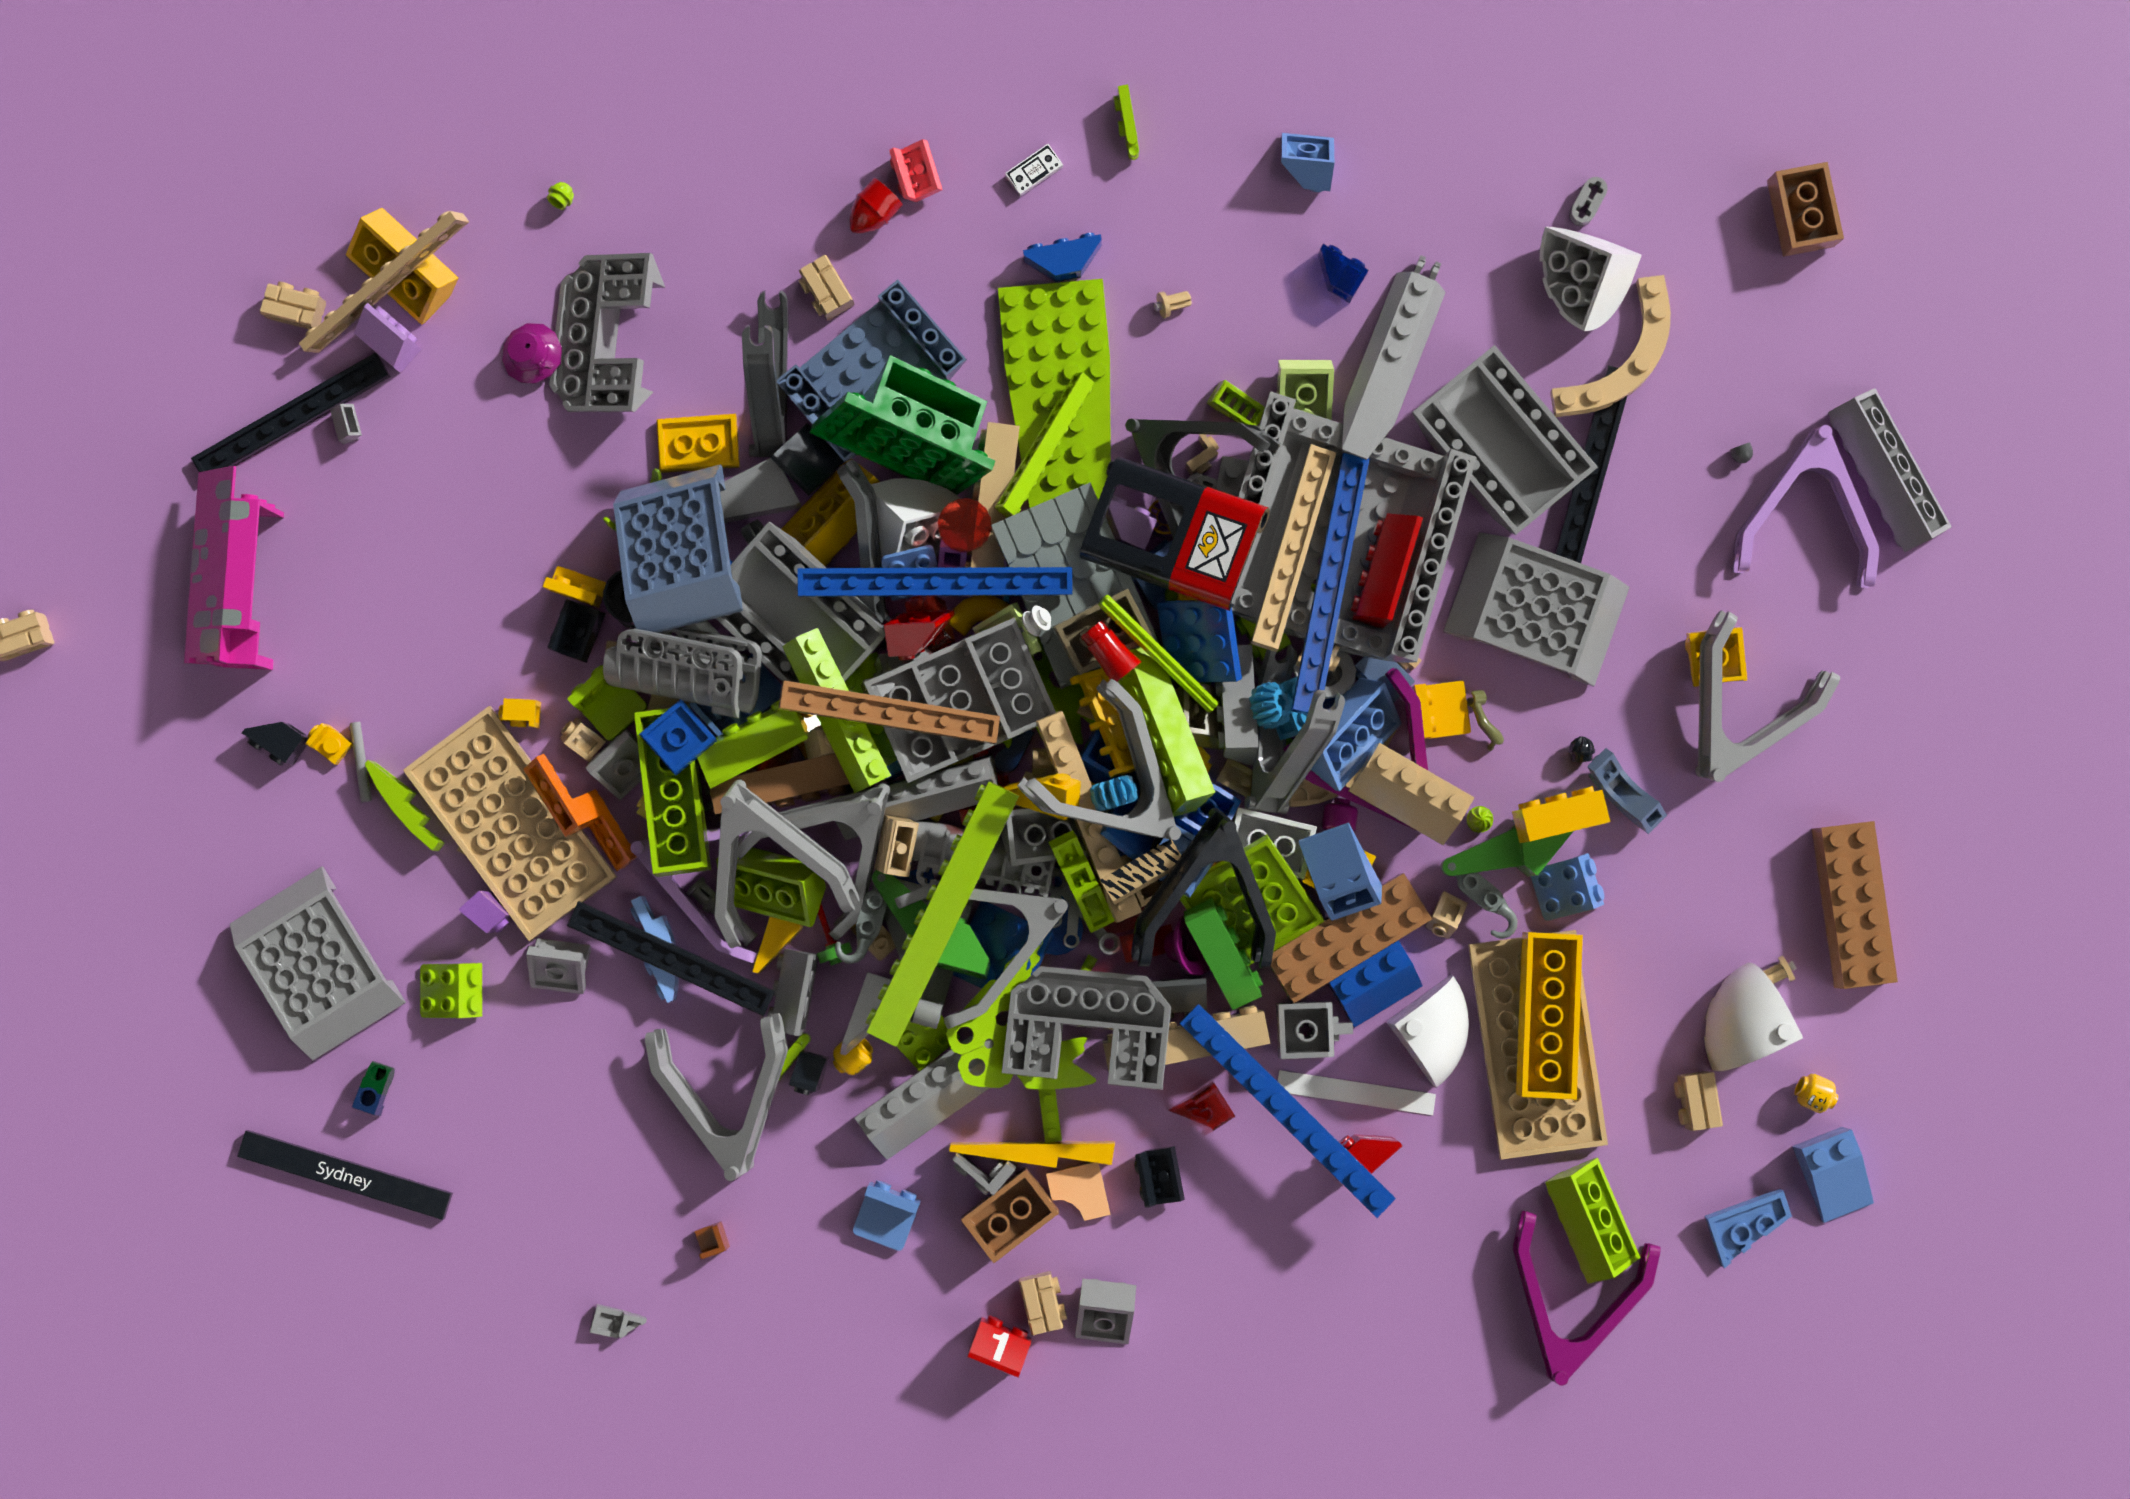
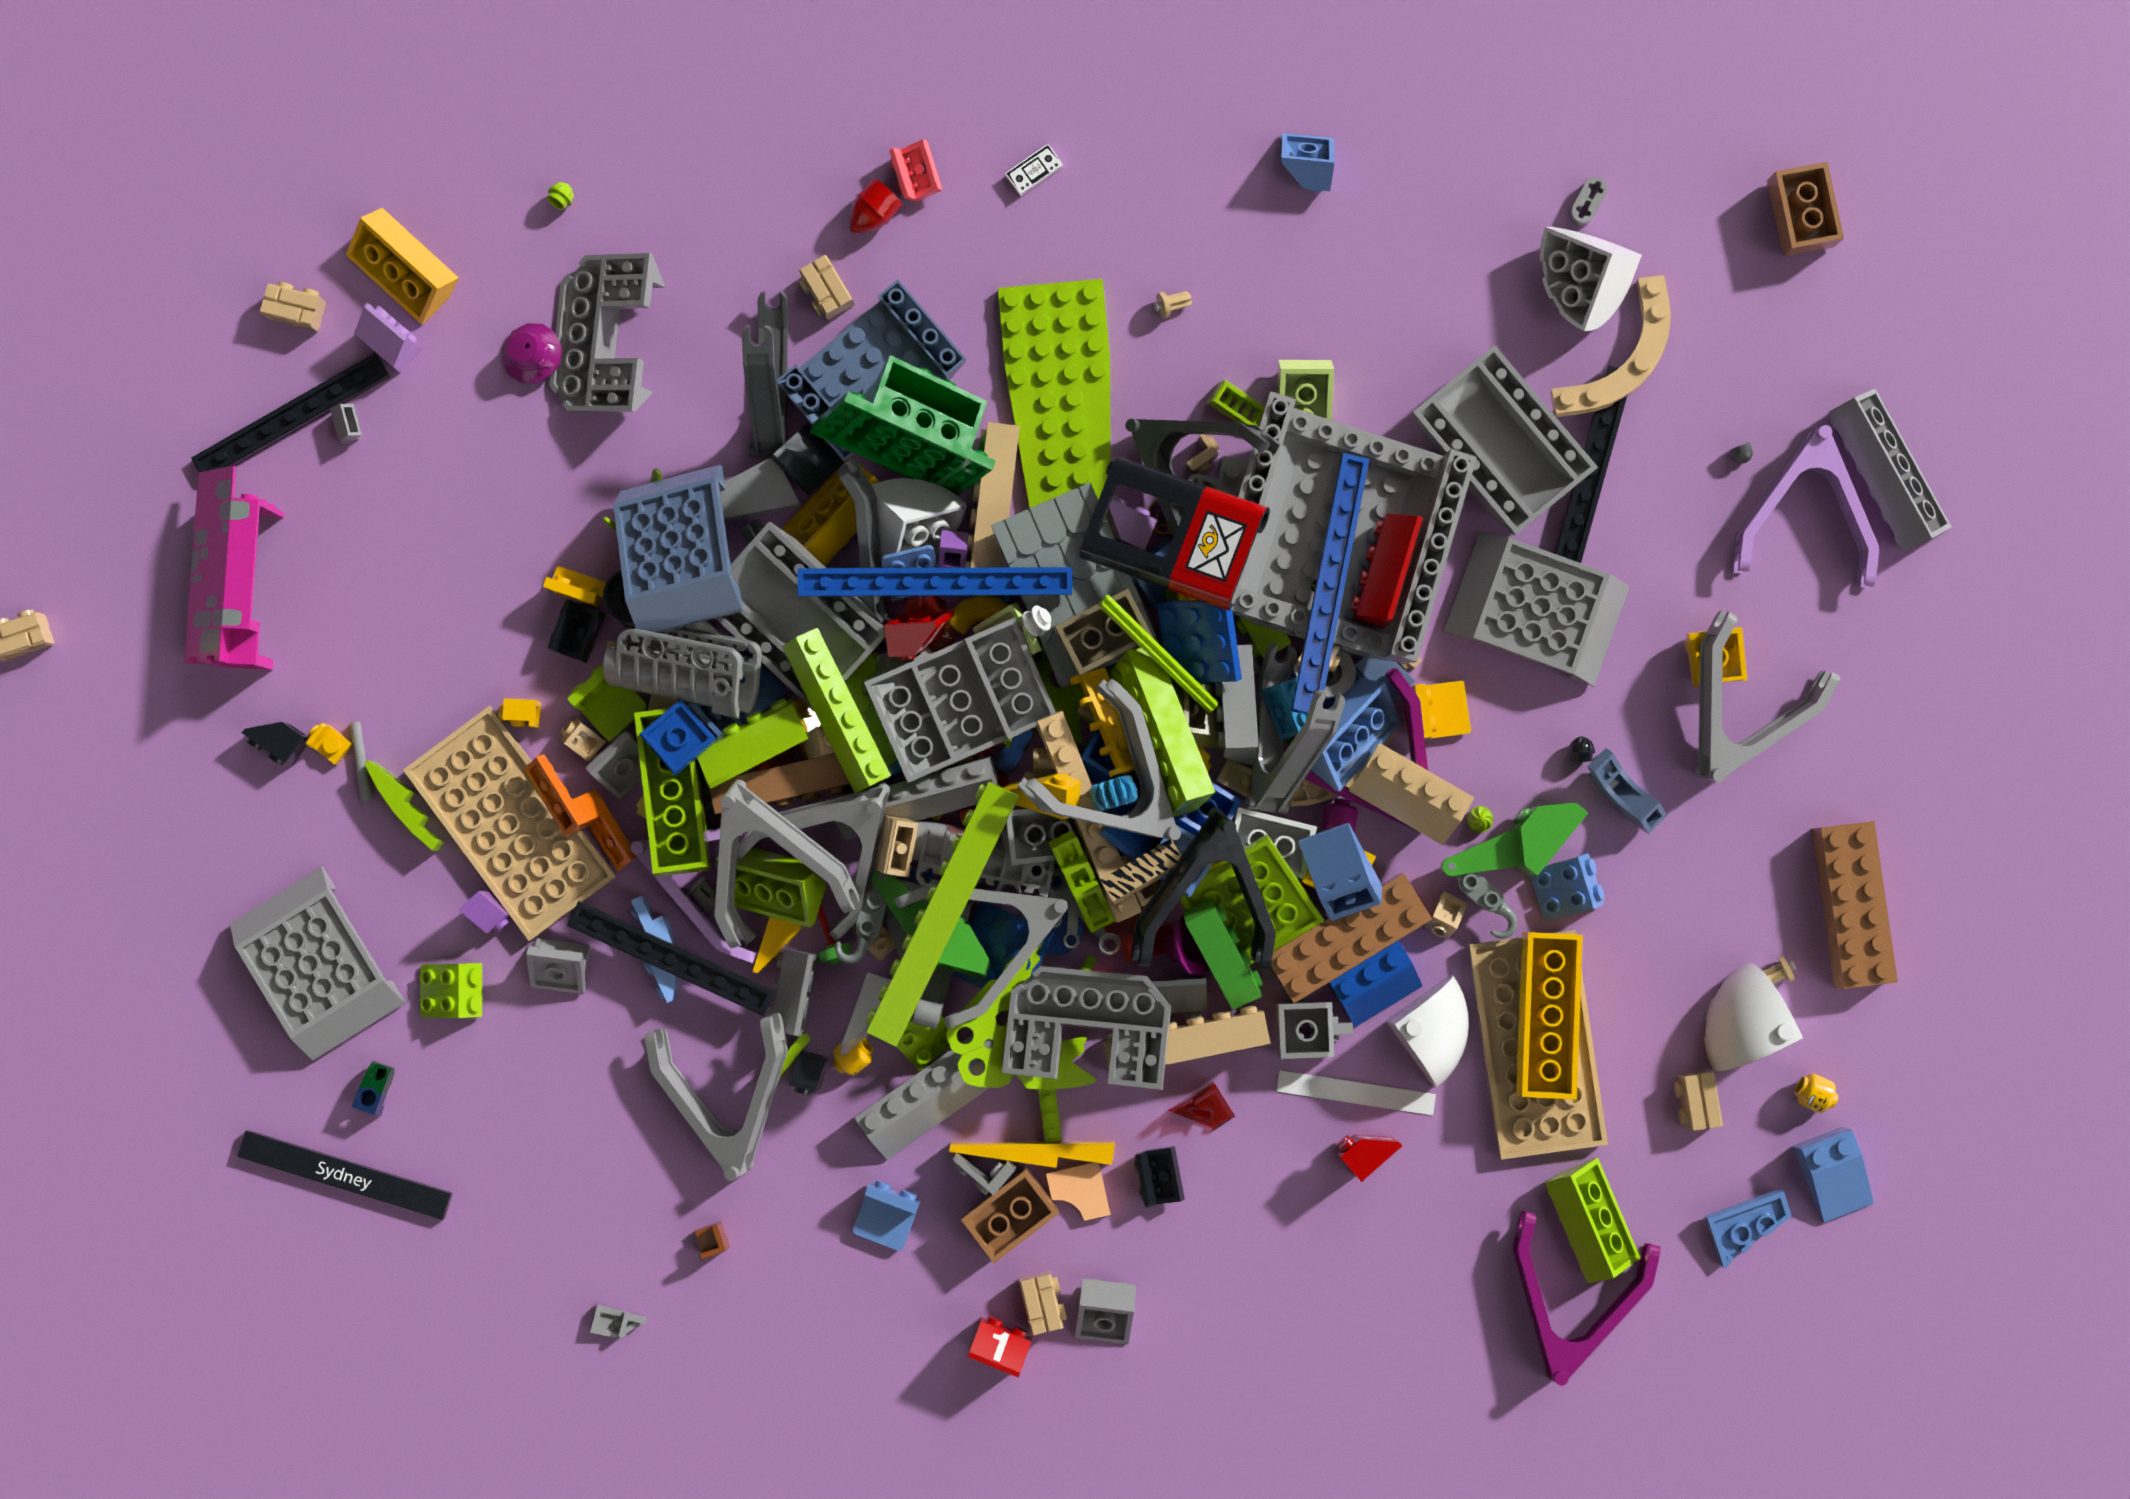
(391, 274): tan plate -> none
(697, 443): yellow tile -> none
(888, 712): medium nougat plate -> none
(964, 525): clear red tile -> none
(1044, 445): lime piece -> none
(1063, 258): blue slope -> none
(1110, 652): red plant -> none
(1126, 127): lime hinge -> none
(1270, 705): dark azure gear -> none
(1287, 1110): blue plate -> none
(1293, 548): tan plate -> none
(1340, 273): clear blue slope -> none
(1391, 359): light grey hinge -> none
(1479, 698): olive piece -> none
(1560, 814): yellow brick -> none

